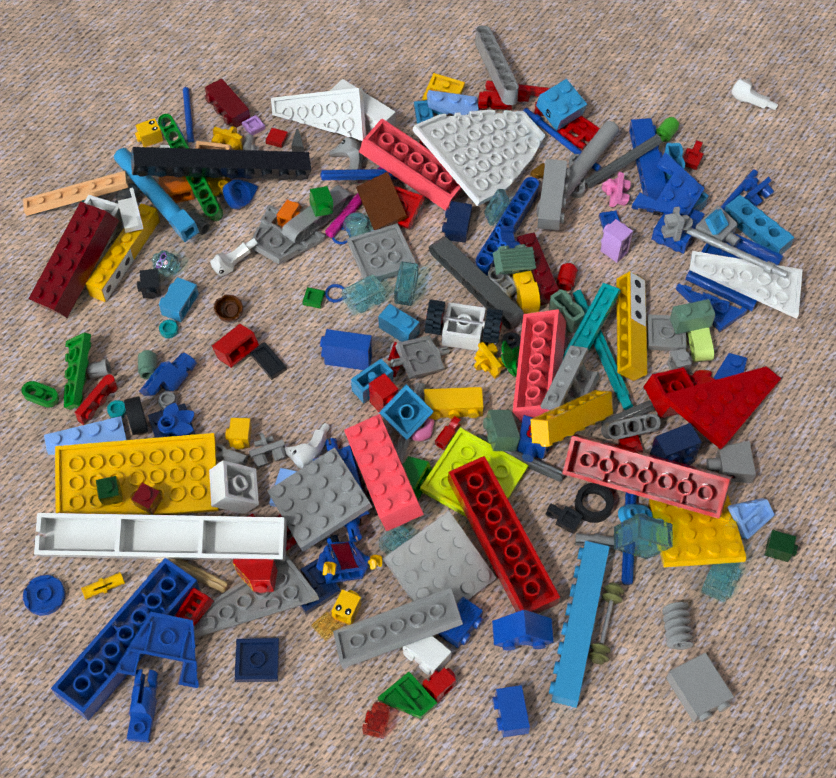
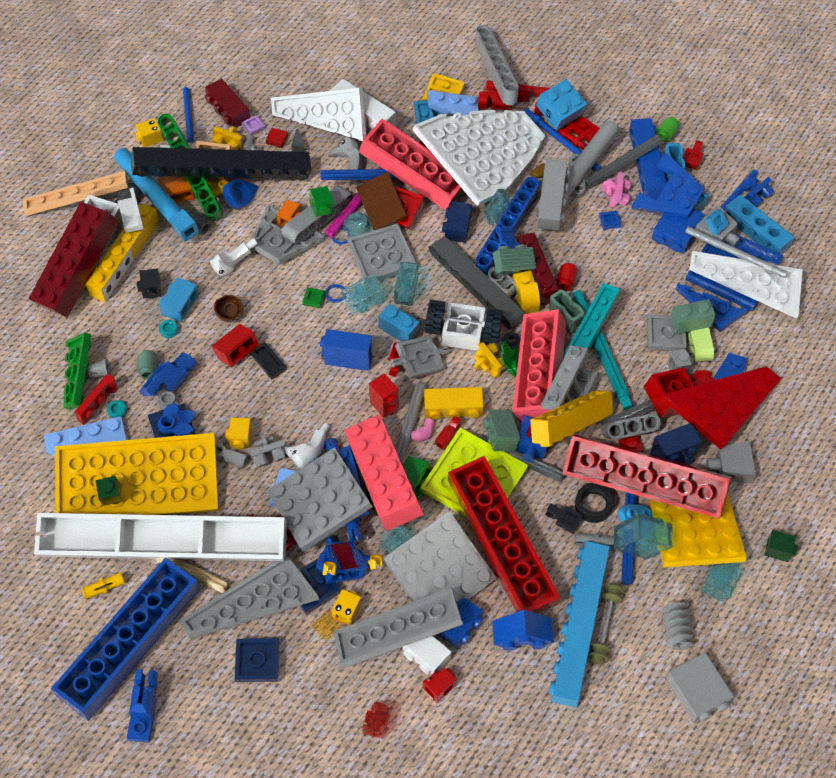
(41, 394): green plate -> none
(46, 601): blue tile -> none
(136, 415): black tyre -> none
(147, 498): dark red brick -> none
(165, 638): blue wing -> none
(166, 262): clear light blue head -> none
(190, 601): red slope -> none
(233, 487): white brick -> none
(257, 573): red slope -> none
(361, 381): dark azure brick -> none
(406, 412): dark azure slope -> none
(409, 697): green wing -> none
(511, 710): blue brick -> none
(616, 240): lavender brick -> none
(631, 327): yellow brick -> none
(675, 224): light grey hips -> none
(743, 91): white animal -> none
(751, 515): light blue wing -> none

